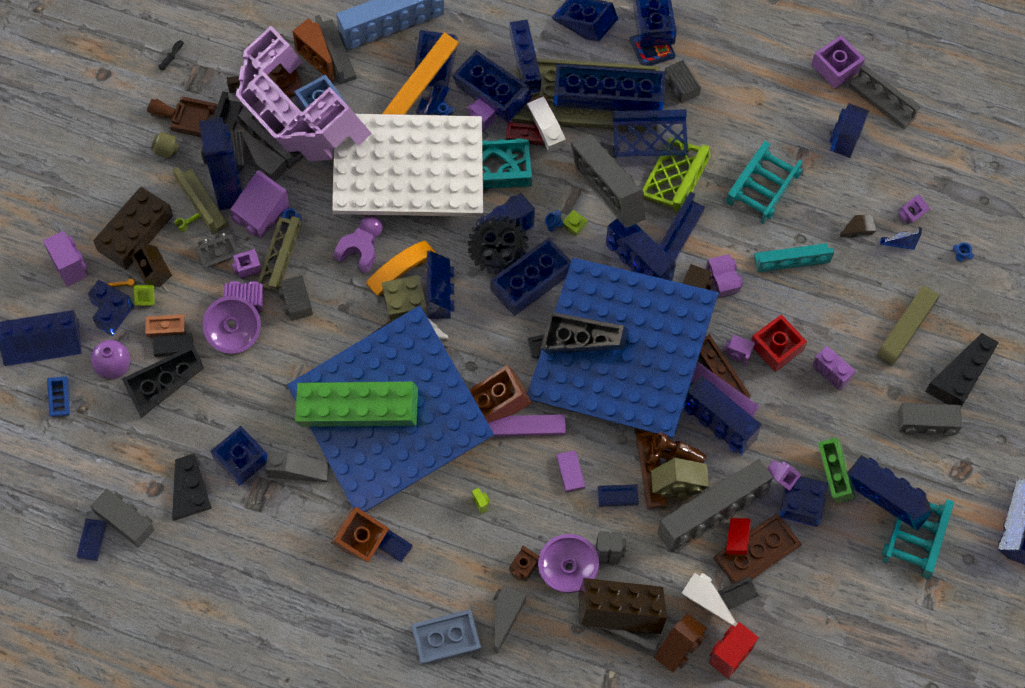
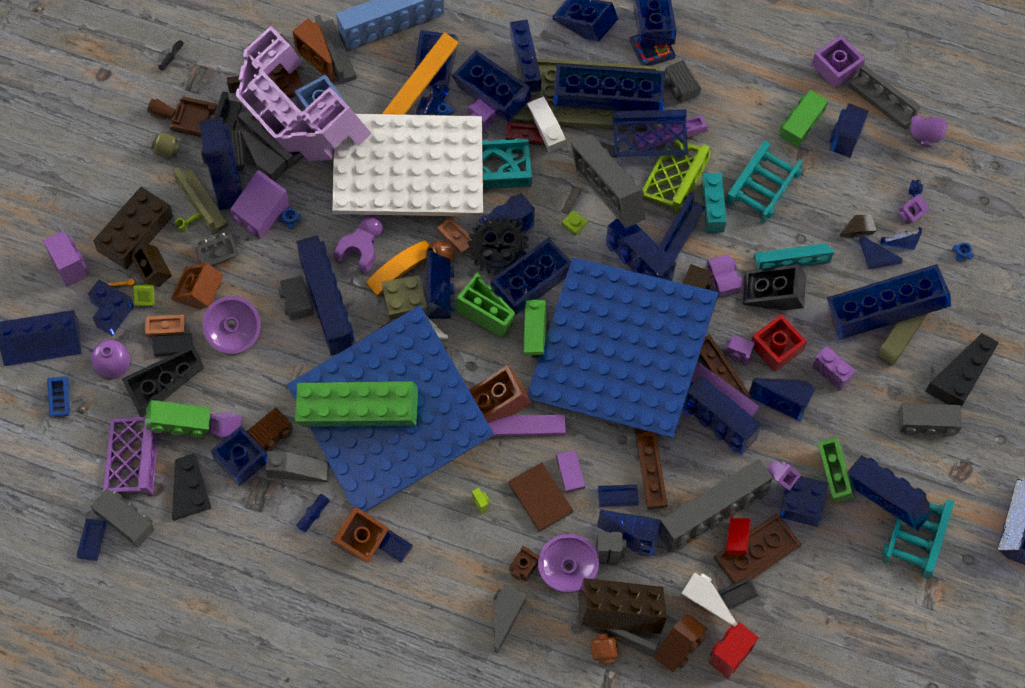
(147, 460): none -> medium lavender fence
(177, 418): none -> bright green brick
(197, 286): none -> dark orange slope
(224, 423): none -> medium lavender panel
(246, 264): medium lavender brick -> none
(251, 292): medium lavender brick -> none
(271, 429): none -> reddish brown brick
(283, 255): olive fence -> none
(313, 513): none -> clear blue pin
(325, 294): none -> clear blue brick
(442, 248): none -> dark orange head
(446, 637): sand blue plate -> none
(454, 235): none -> nougat plate
(484, 307): none -> bright green wedge
(535, 327): none -> bright green slope
(540, 497): none -> reddish brown tile
(553, 220): blue plate -> none
(580, 334): black wedge -> none
(604, 648): none -> dark orange head
(638, 531): none -> clear blue slope
(677, 450): reddish brown piece -> none
(679, 478): olive brick -> none
(694, 126): none -> medium lavender tile
(713, 195): none -> teal arch
(775, 287): none -> black slope
(783, 395): none -> clear blue slope
(803, 118): none -> bright green brick
(876, 255): none -> clear blue tile
(889, 301): none -> clear blue brick
(915, 187): none -> clear blue plate
(928, 130): none -> medium lavender cylinder

